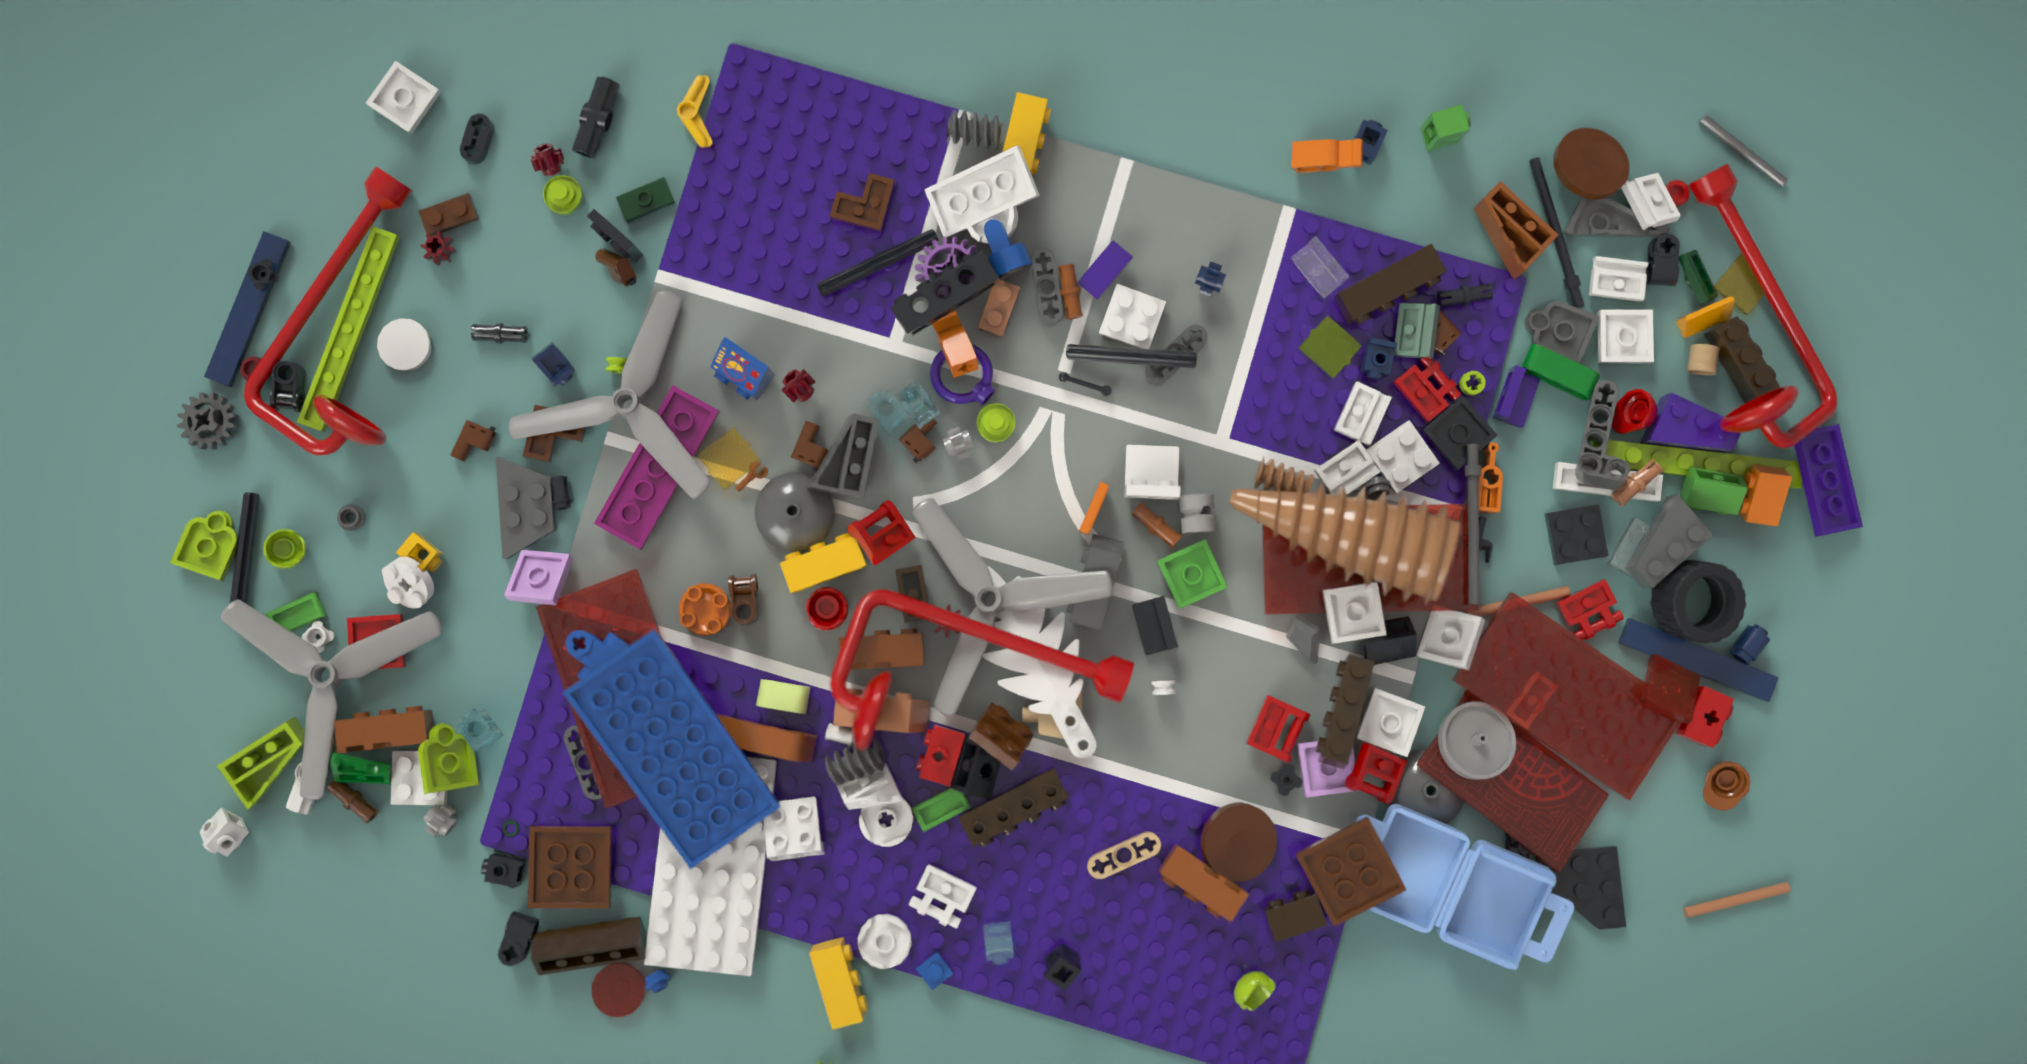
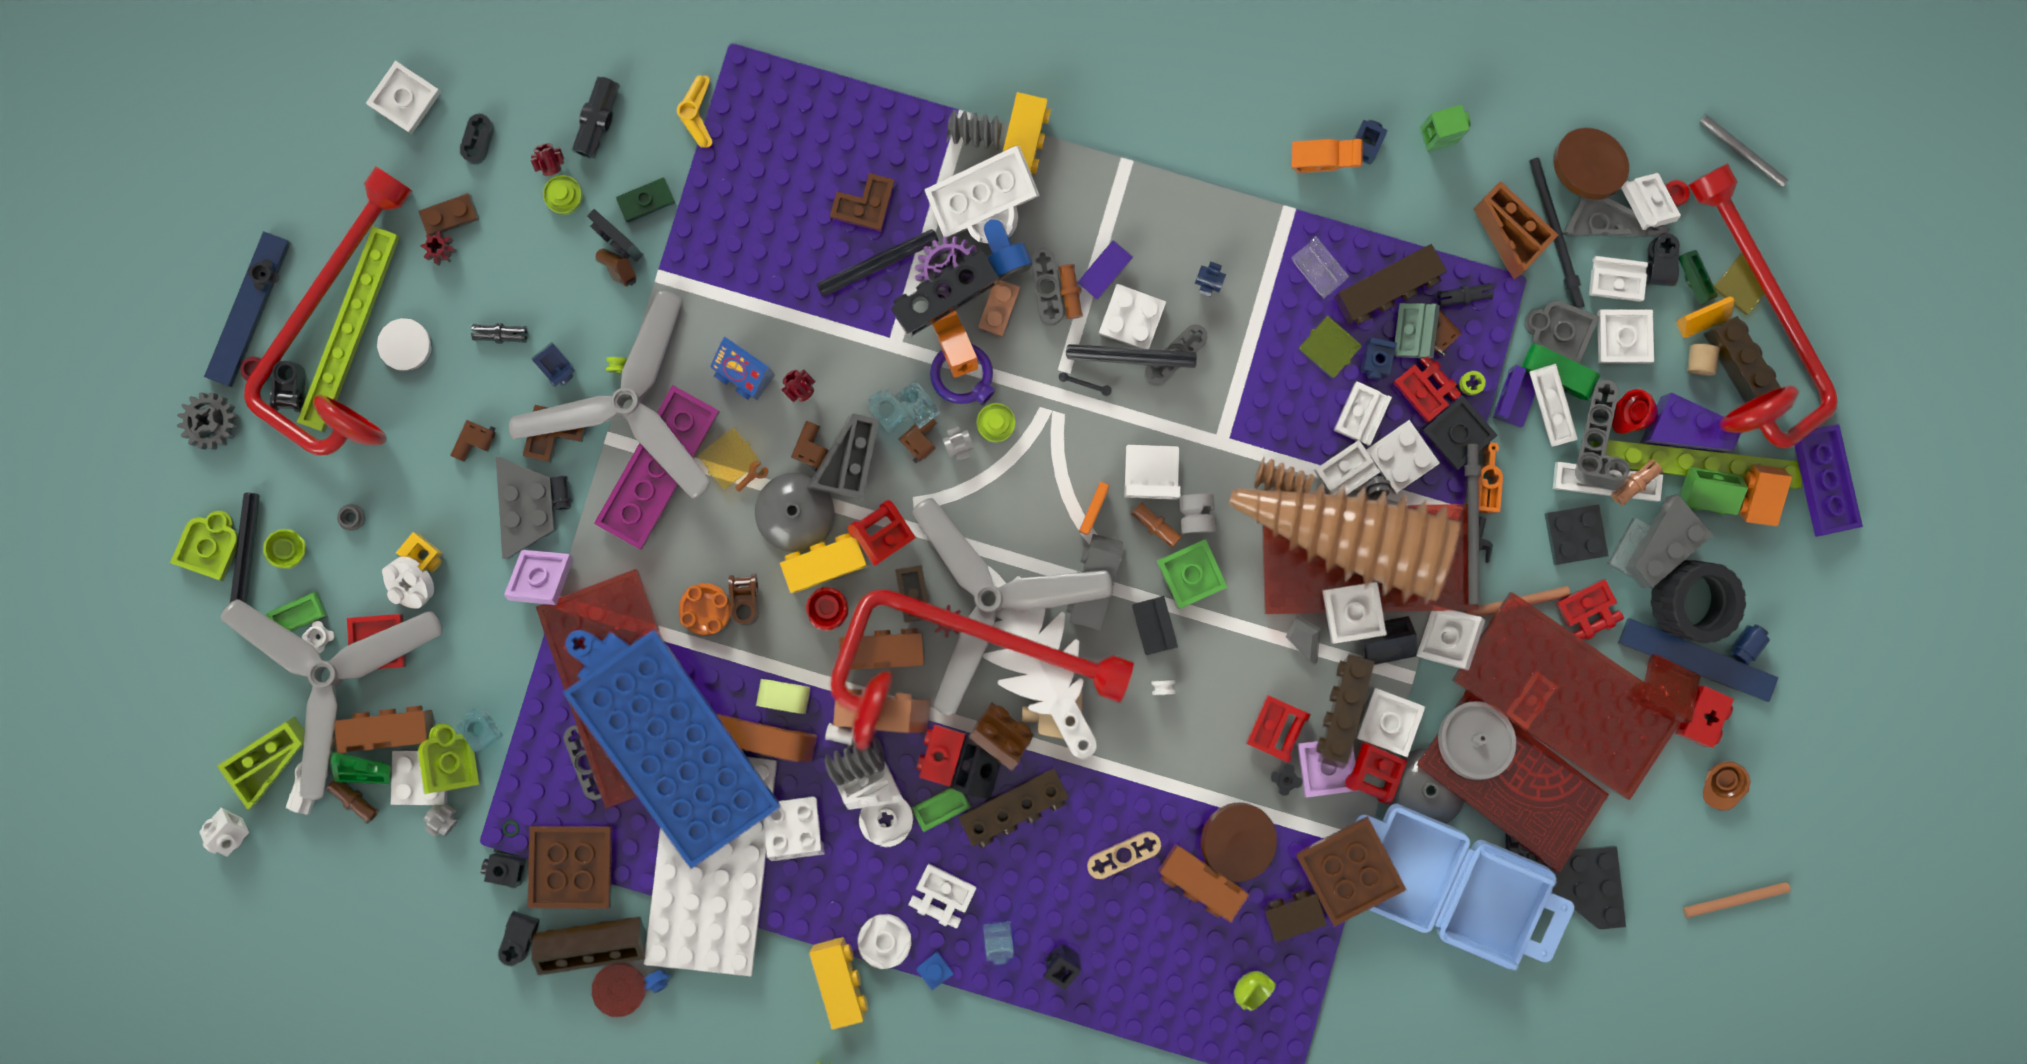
(1553, 405): none -> white tile

